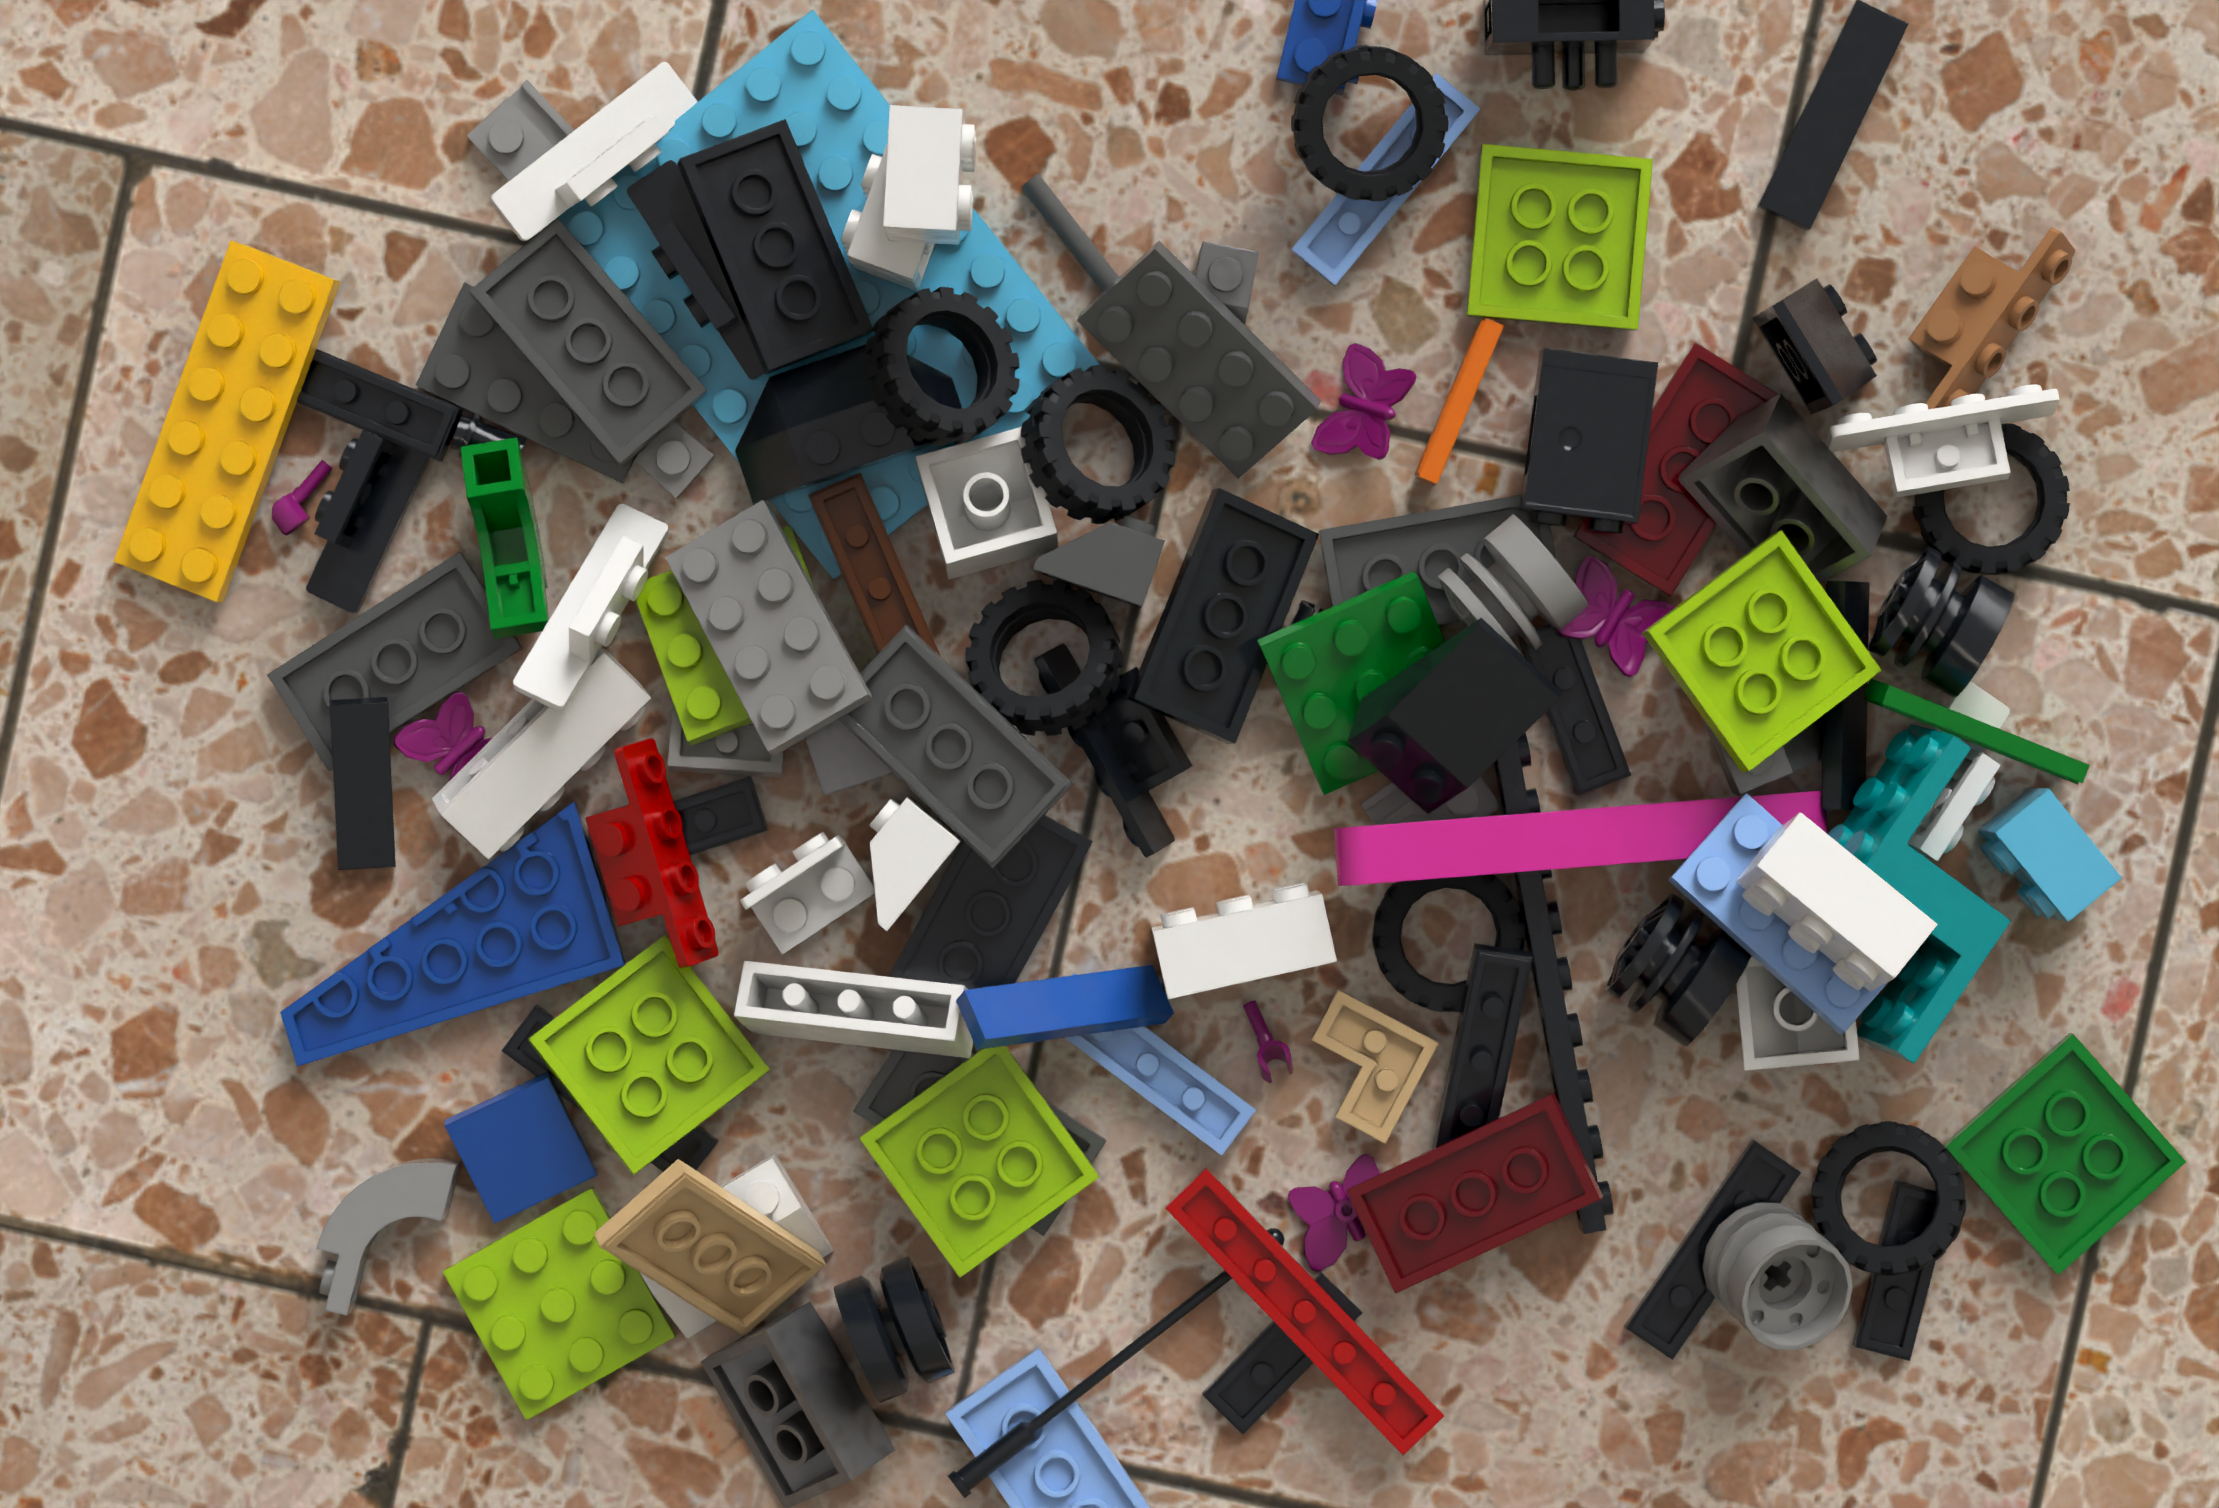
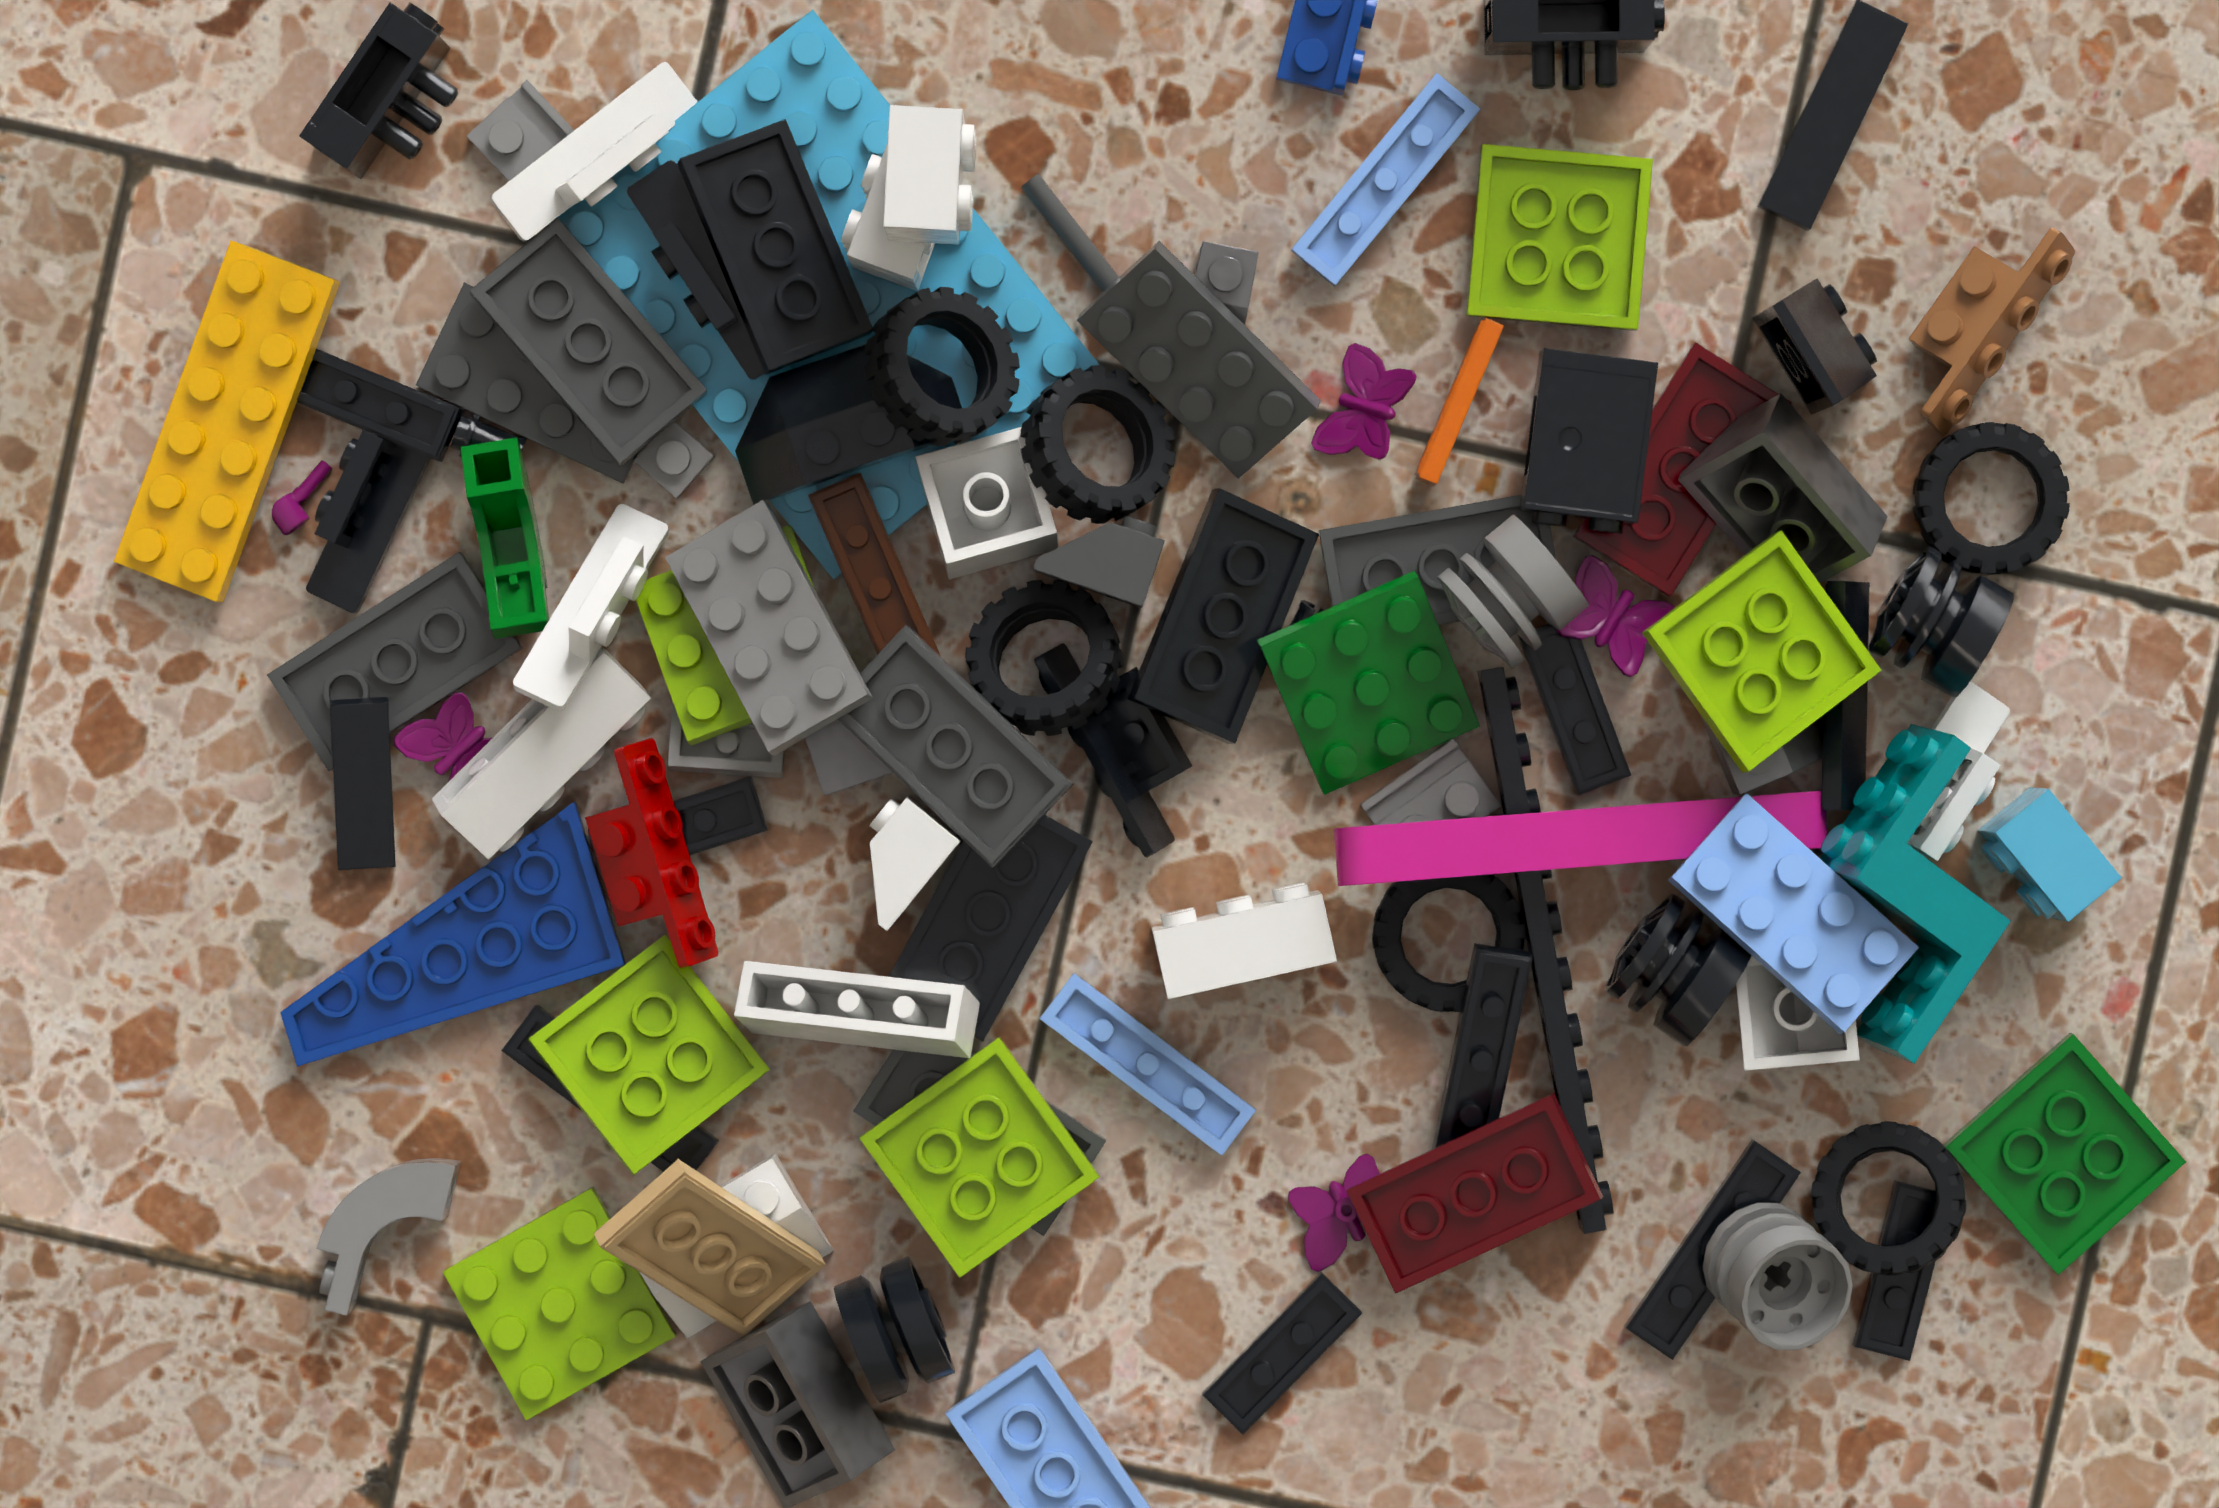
(381, 90): none -> black piece
(520, 1147): blue tile -> none
(809, 893): white bracket -> none
(1025, 1432): black piece -> none
(1064, 1007): blue tile -> none
(1269, 1047): magenta hand -> none
(1304, 1311): red plate -> none
(1388, 1057): tan plate -> none
(1426, 143): black tyre -> none
(1451, 715): black slope -> none
(1835, 904): white brick -> none
(1945, 444): white bracket -> none
(1975, 731): green tile -> none

